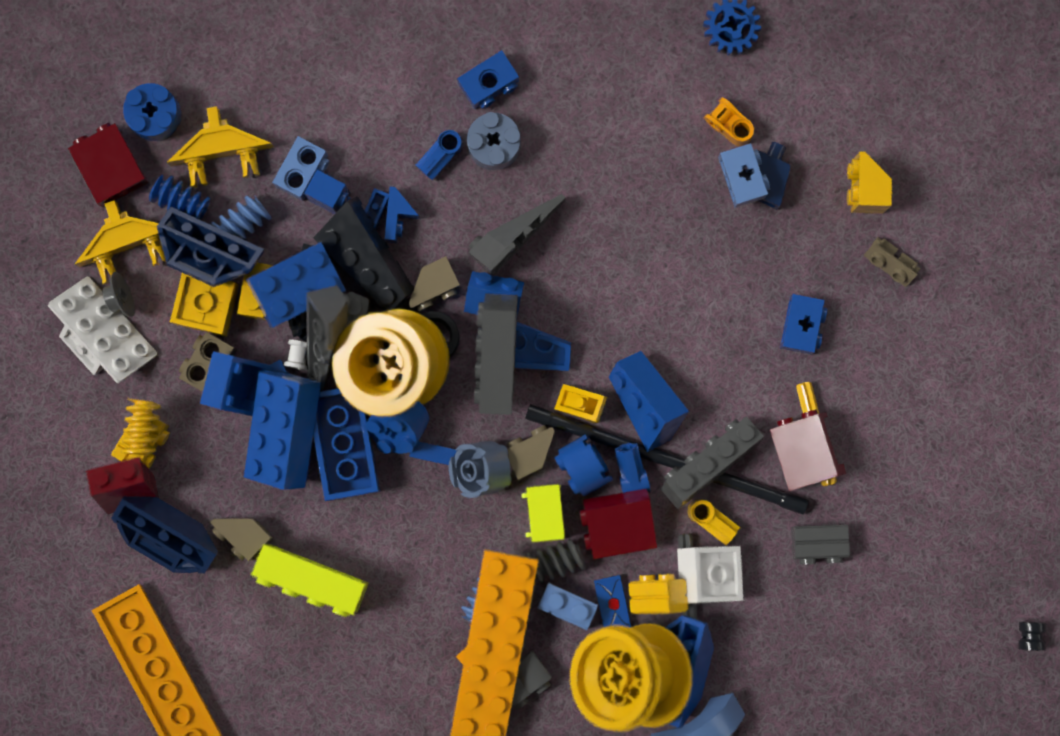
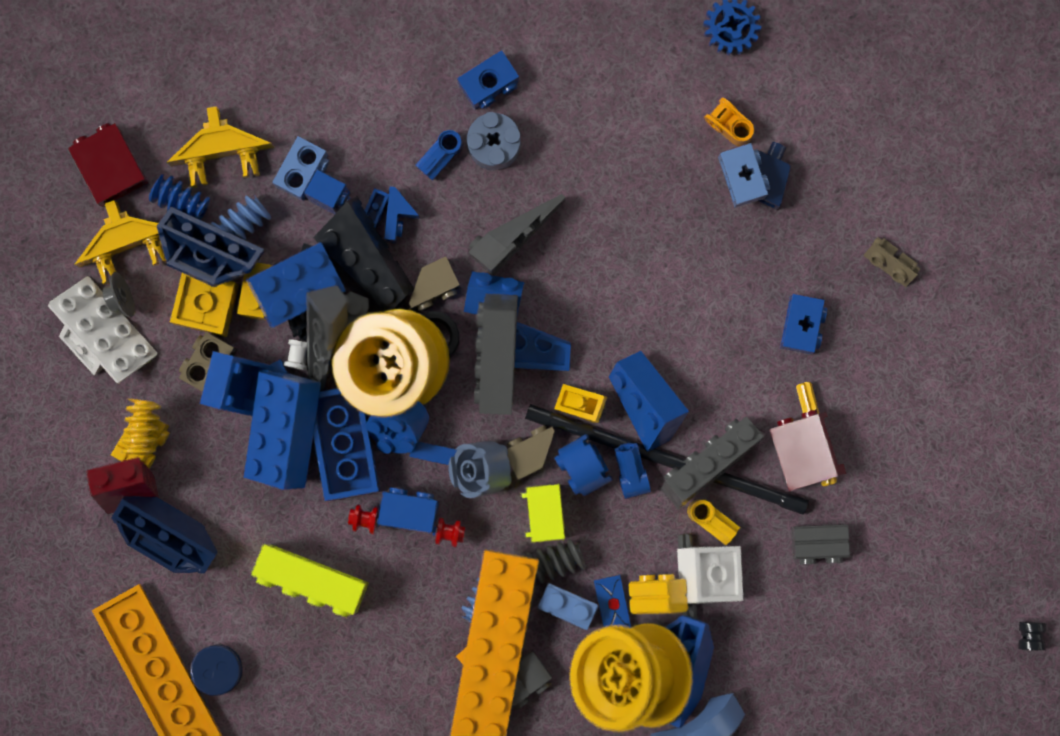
(139, 104): blue brick -> none
(216, 669): none -> dark blue head
(244, 534): dark tan slope -> none
(407, 512): none -> blue brick
(618, 524): dark red brick -> none
(870, 186): yellow slope -> none

